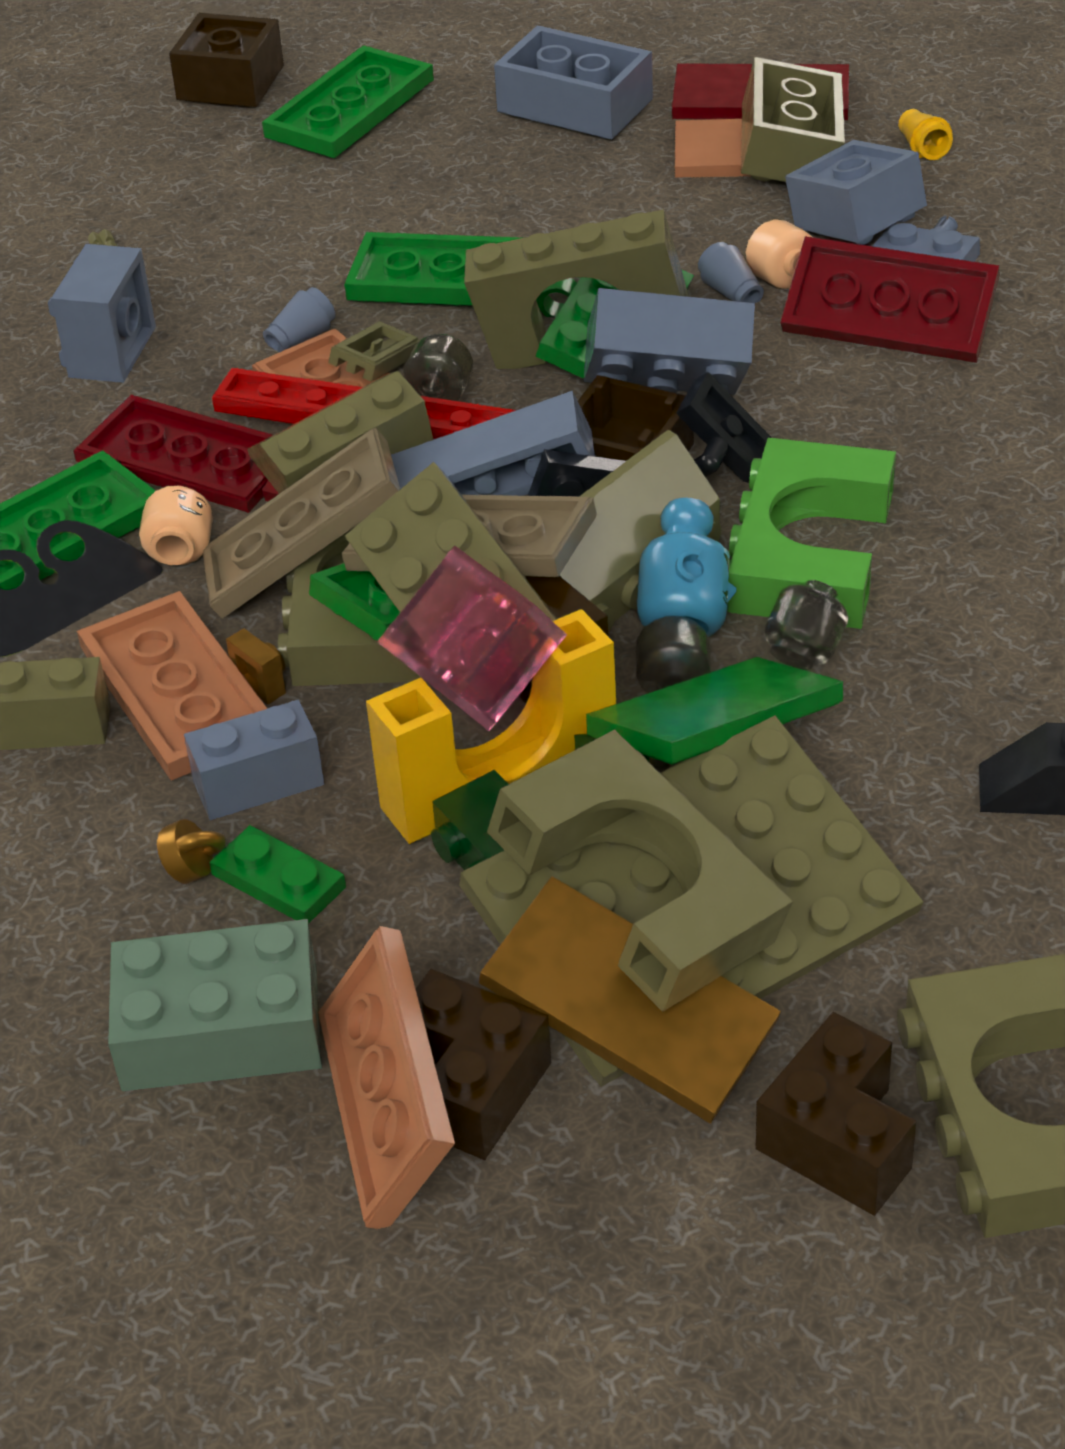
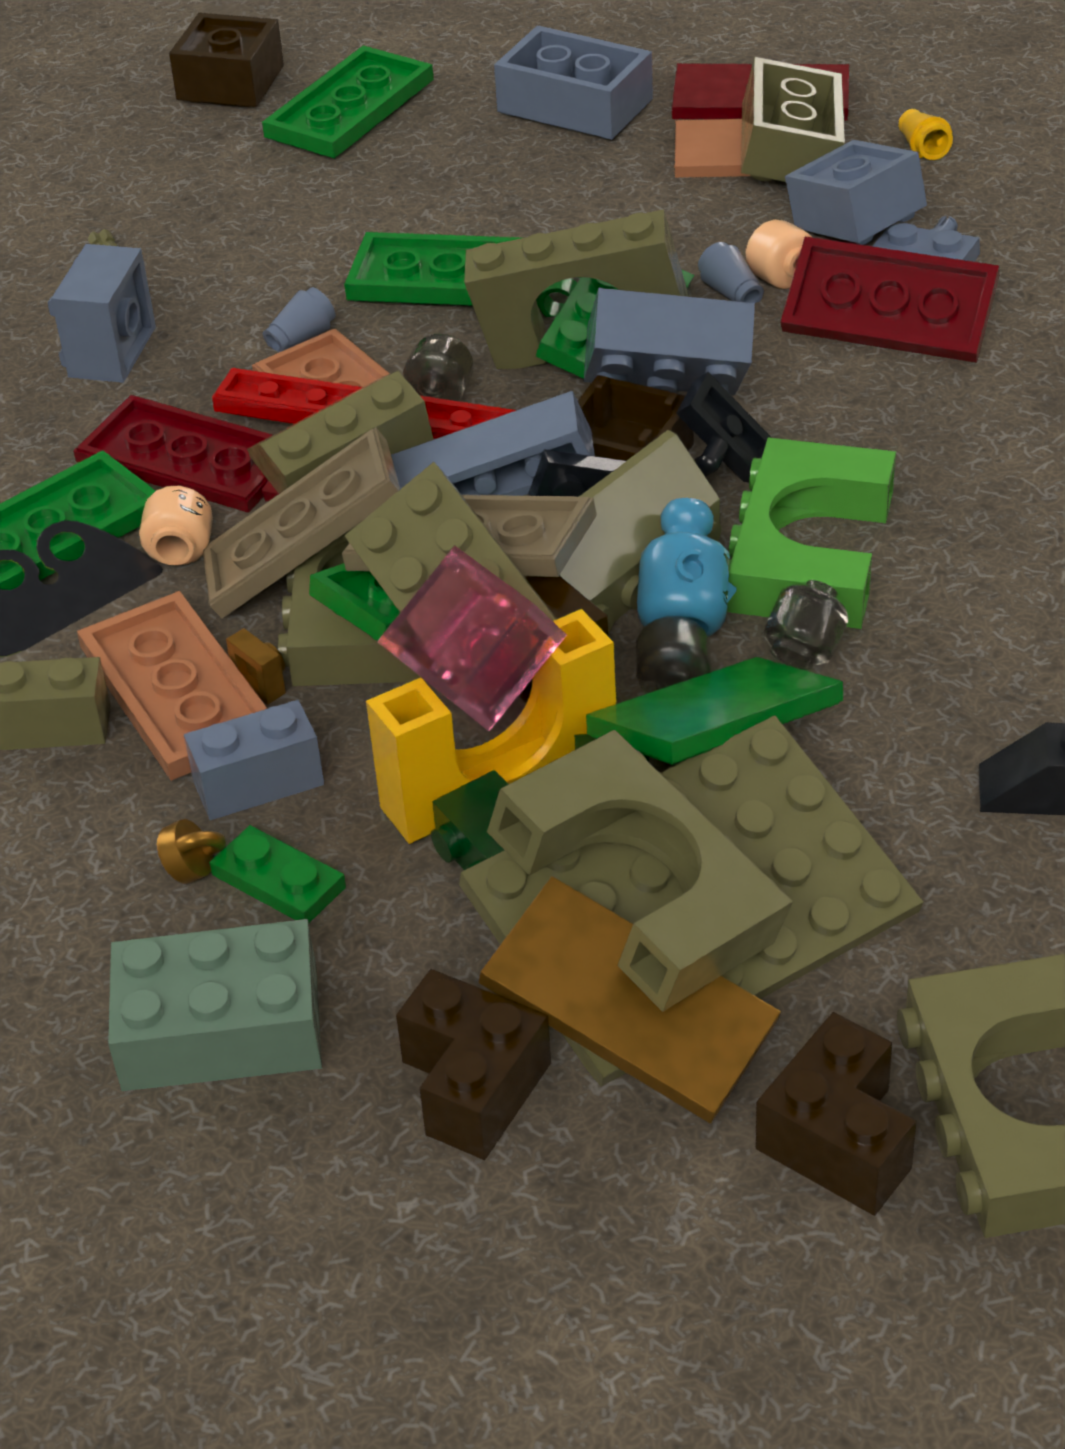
(380, 357): olive tile -> none
(385, 1079): nougat tile -> none

